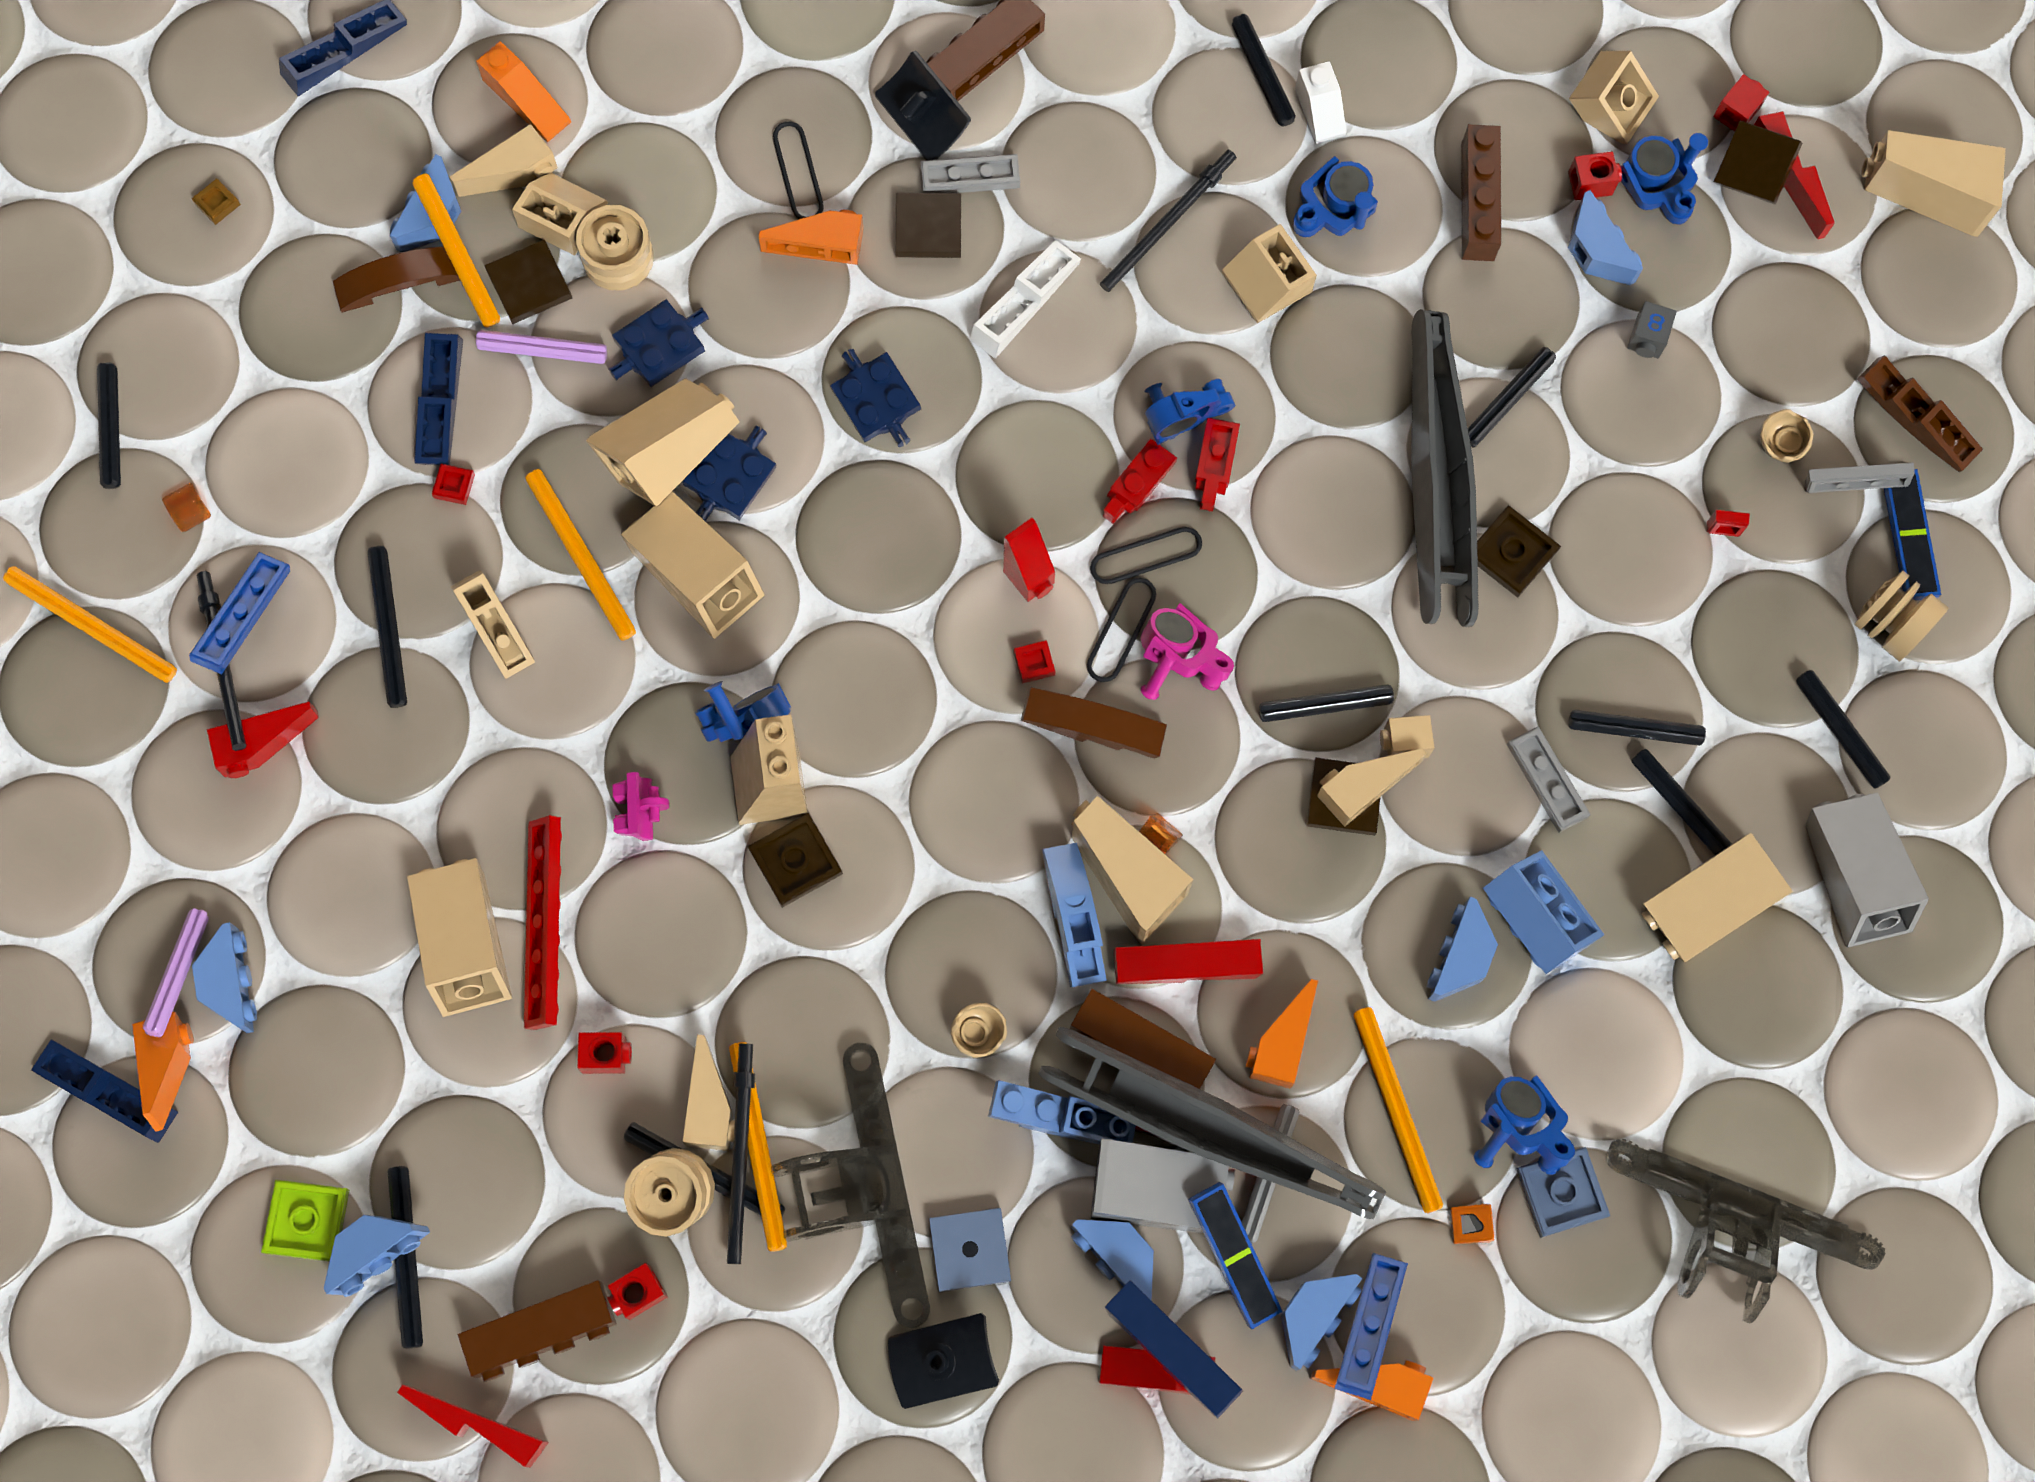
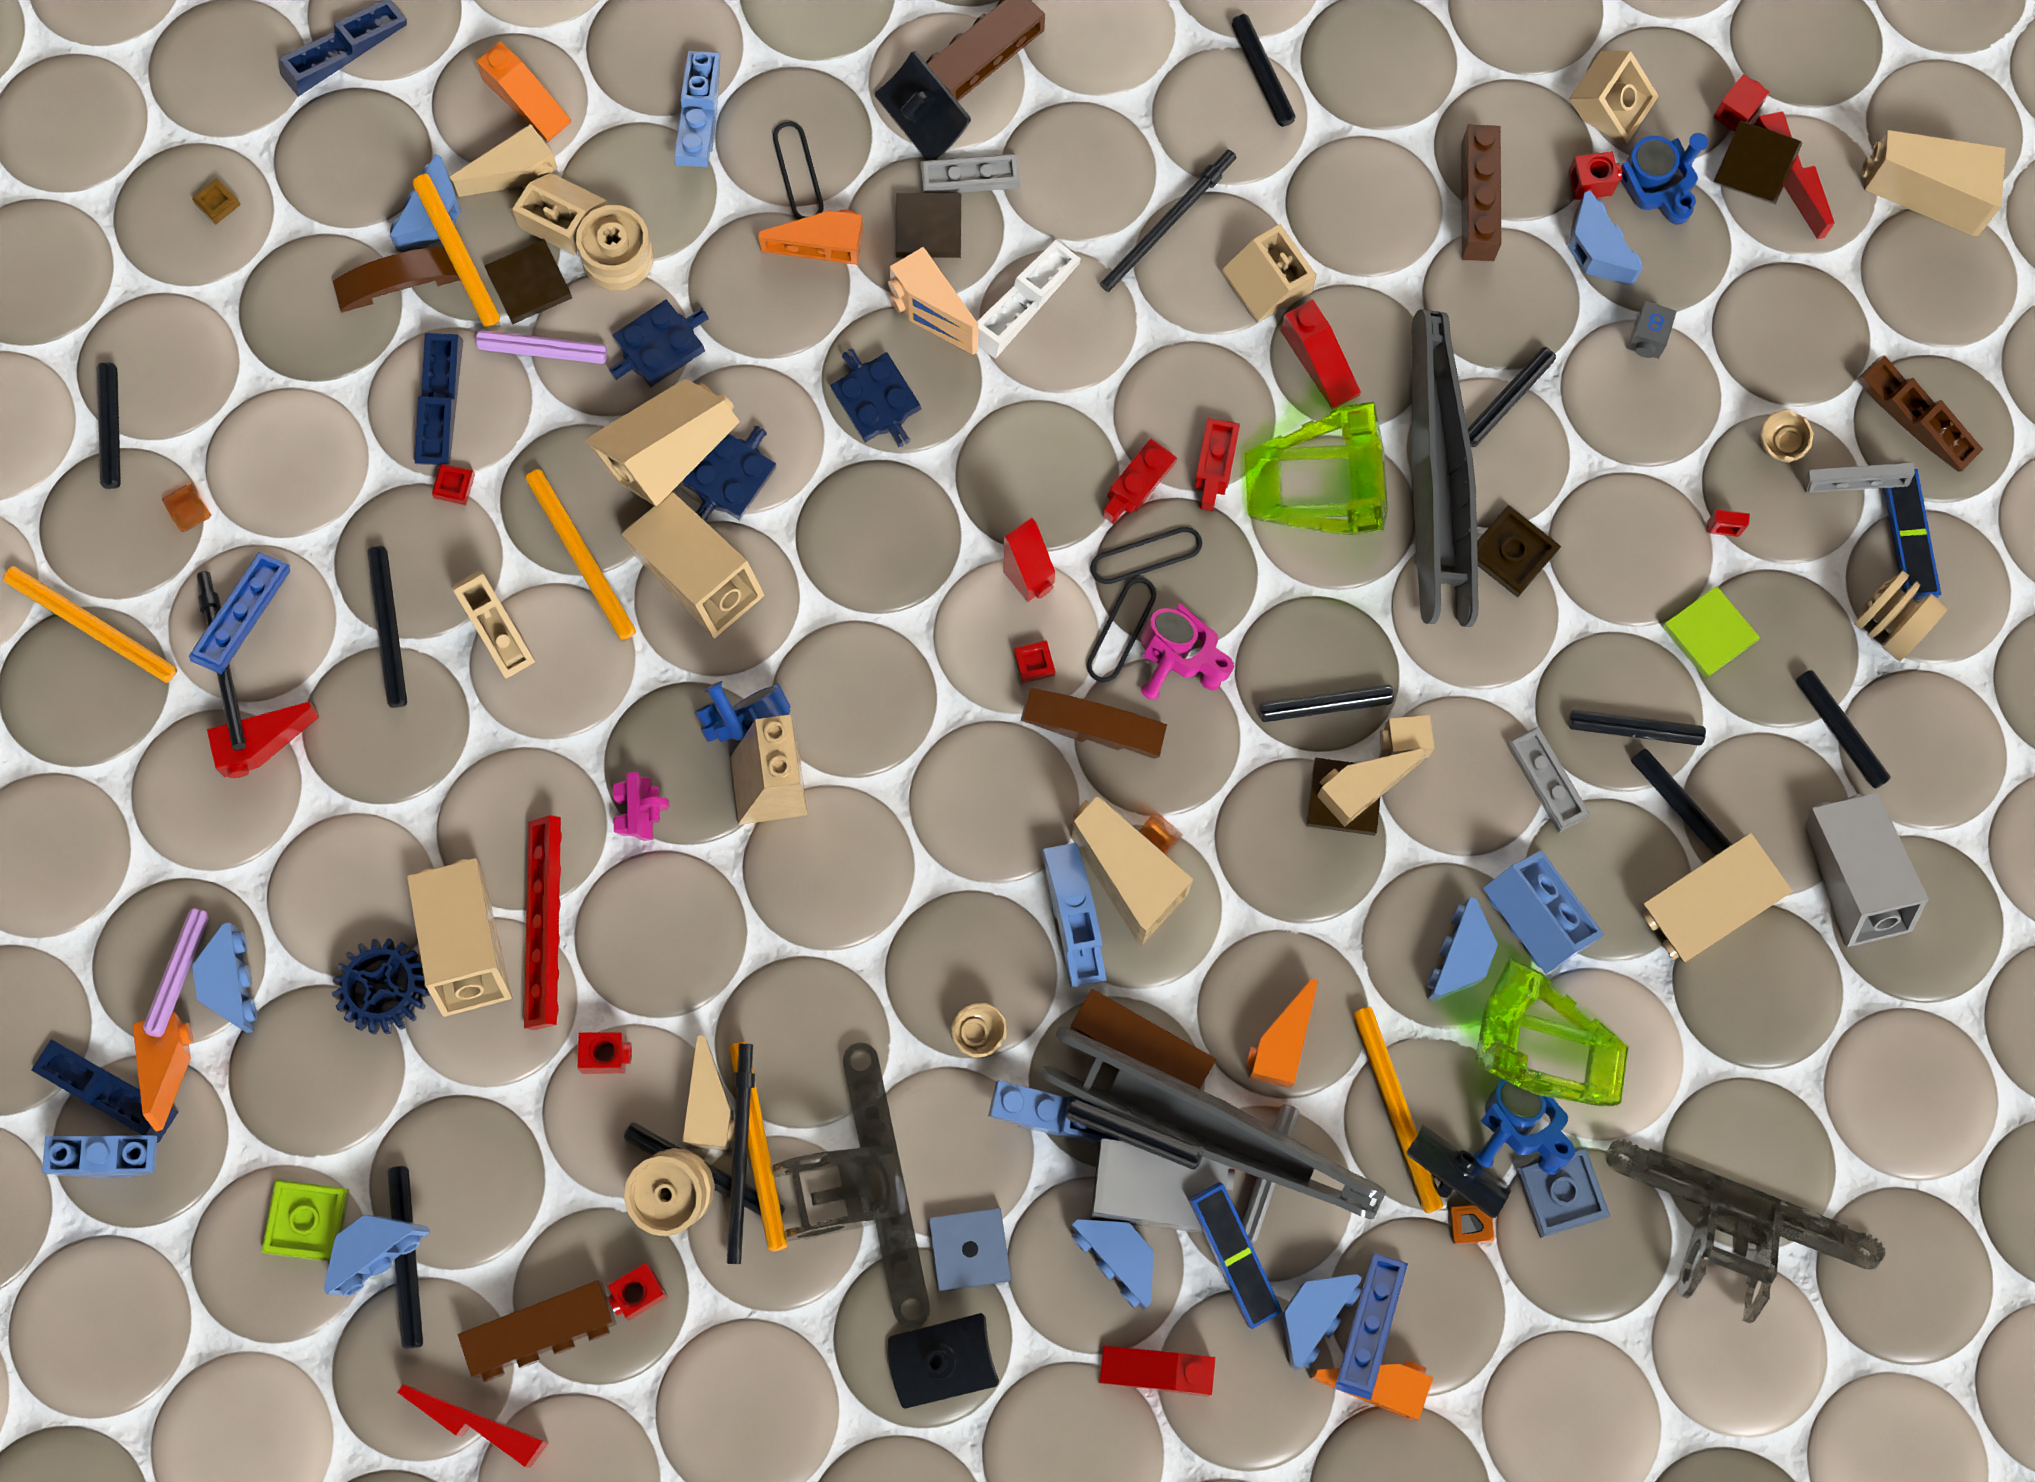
(100, 1156): none -> medium blue slope
(375, 998): none -> dark blue gear
(698, 109): none -> medium blue slope
(795, 860): dark brown tile -> none
(931, 302): none -> light nougat slope
(1134, 1134): none -> black axle
(1173, 1349): dark blue slope -> none
(1185, 409): blue piece -> none
(1188, 962): red slope -> none
(1320, 353): none -> red slope
(1321, 102): white slope -> none
(1345, 193): blue piece -> none
(1367, 474): none -> clear neon green windscreen
(1458, 1172): none -> black shield
(1499, 1034): none -> clear neon green windscreen
(1711, 632): none -> lime tile

